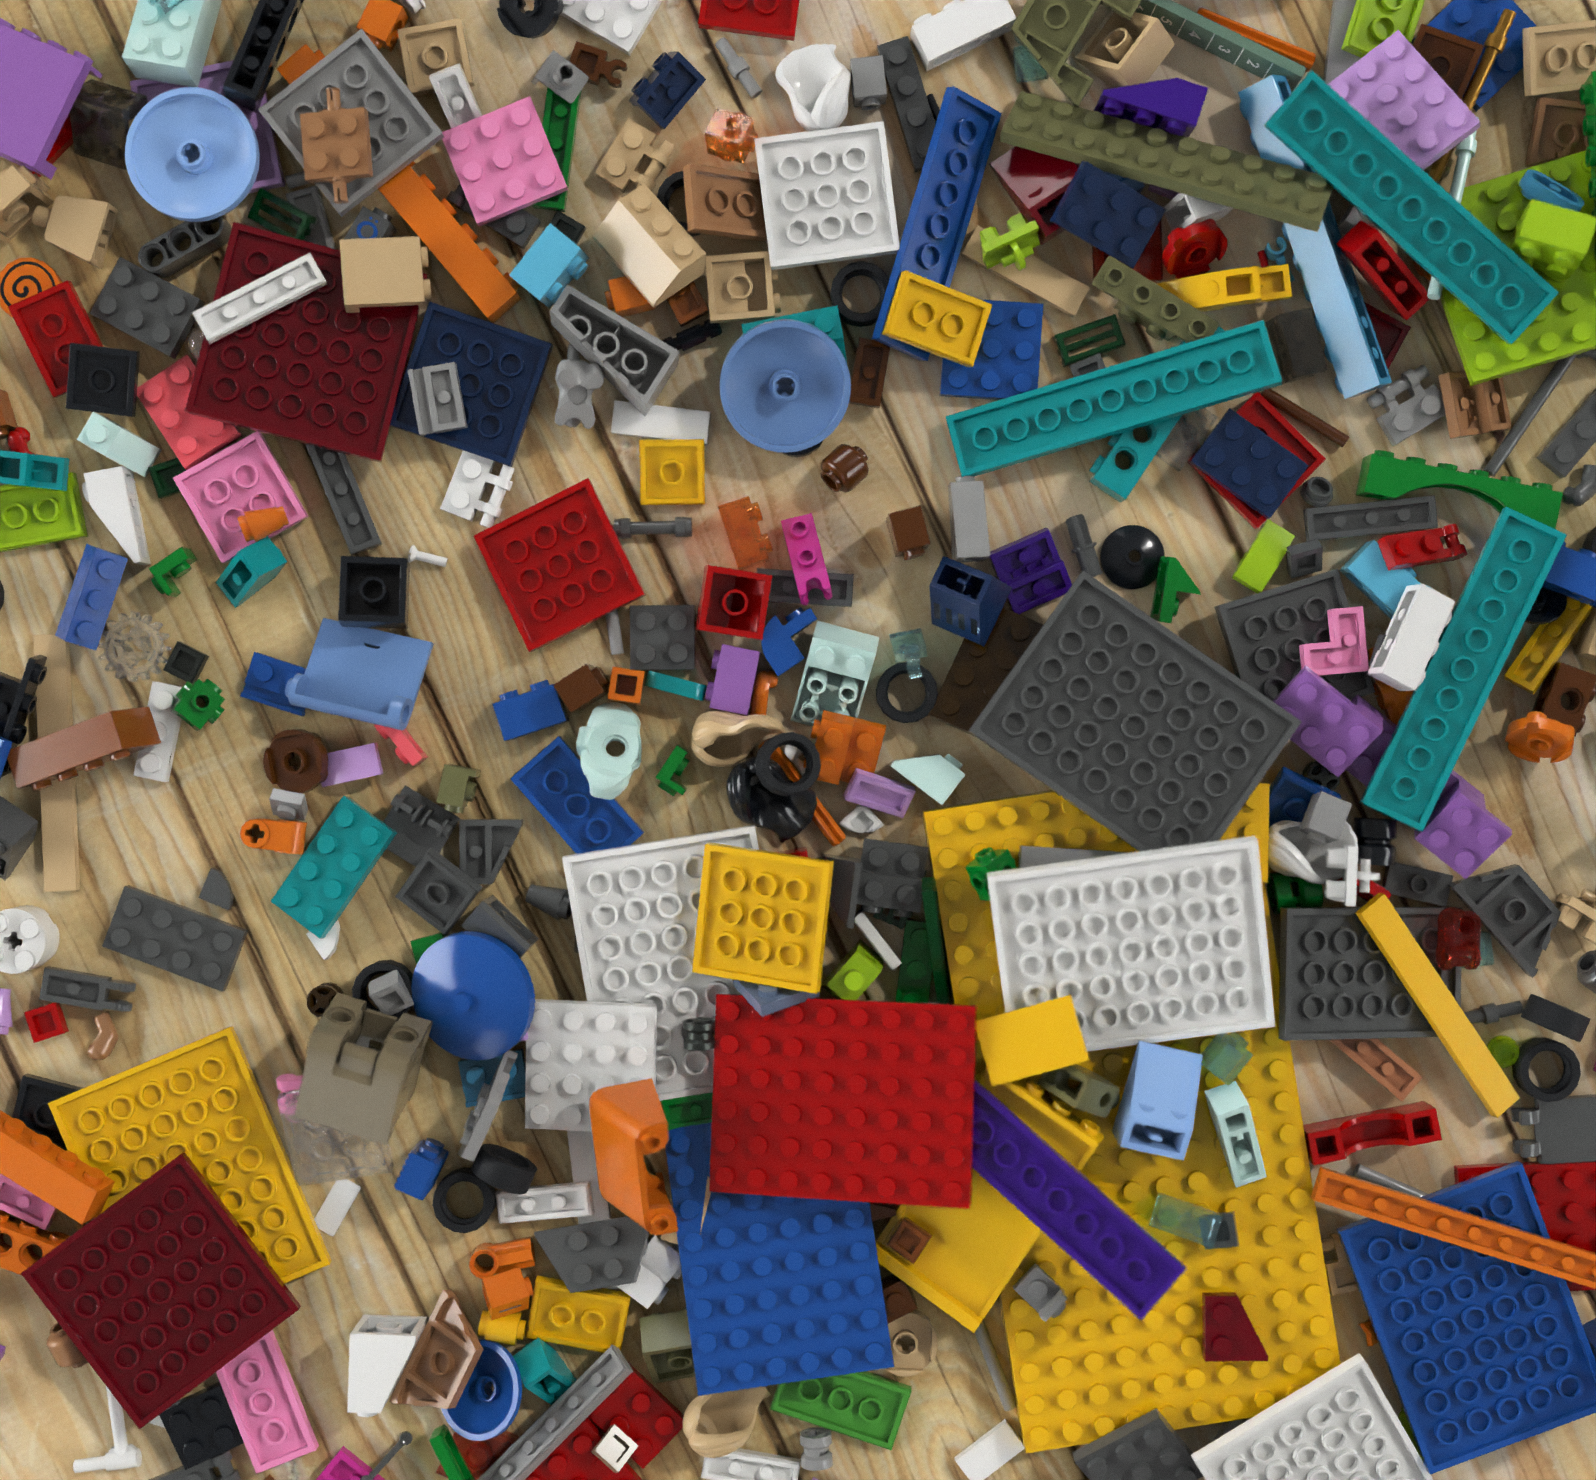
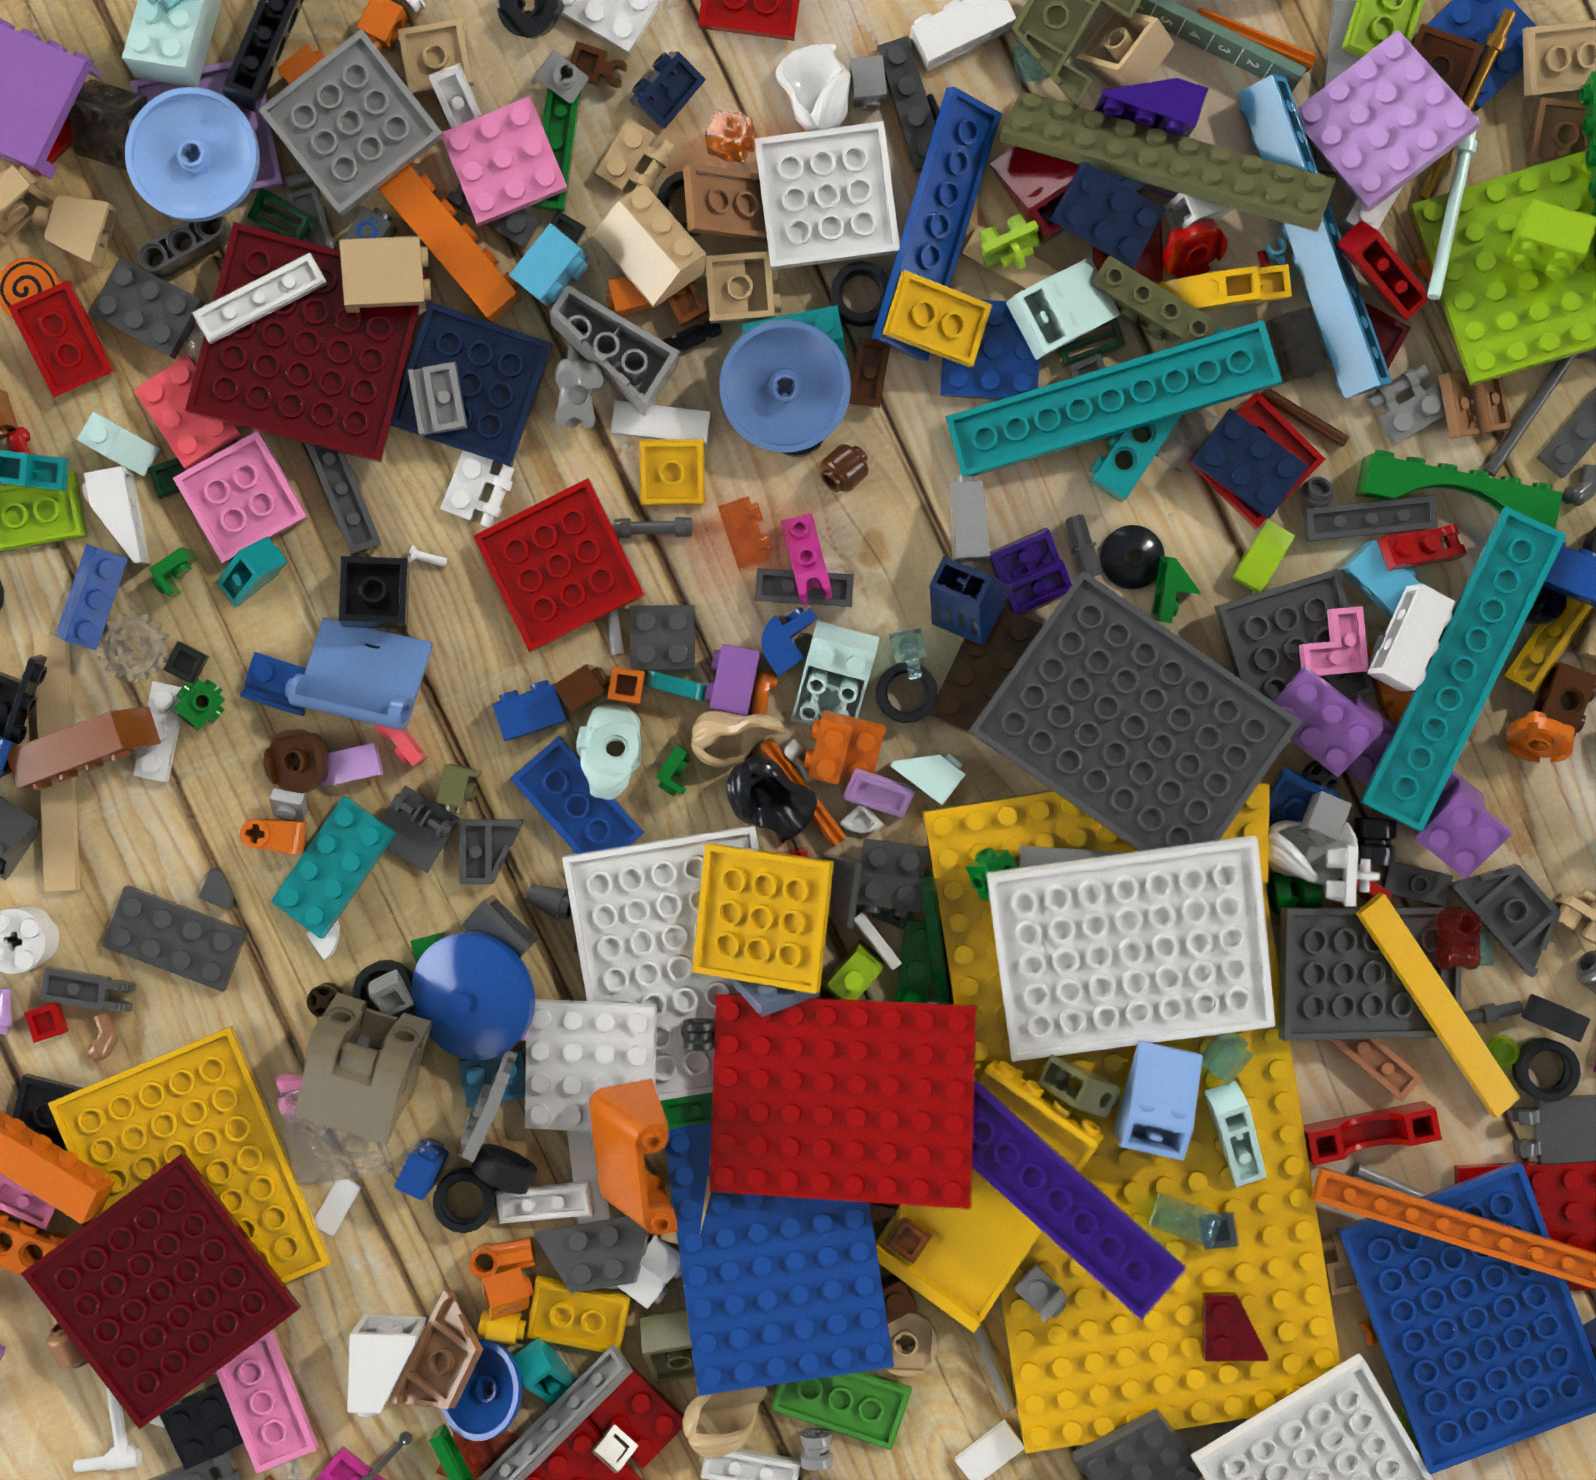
(102, 379): black plate -> none
(262, 522): orange cone -> none
(336, 145): medium nougat plate -> none
(438, 891): dark grey tile -> none
(733, 602): red slope -> none
(738, 67): light grey bar -> none
(812, 764): black tyre -> none
(908, 533): reddish brown brick -> none
(1032, 1040): yellow tile -> none
(1061, 308): none -> light aqua slope
(1304, 558): dark grey plate -> none
(1410, 208): teal plate -> none
(1545, 189): dark azure plate -> none

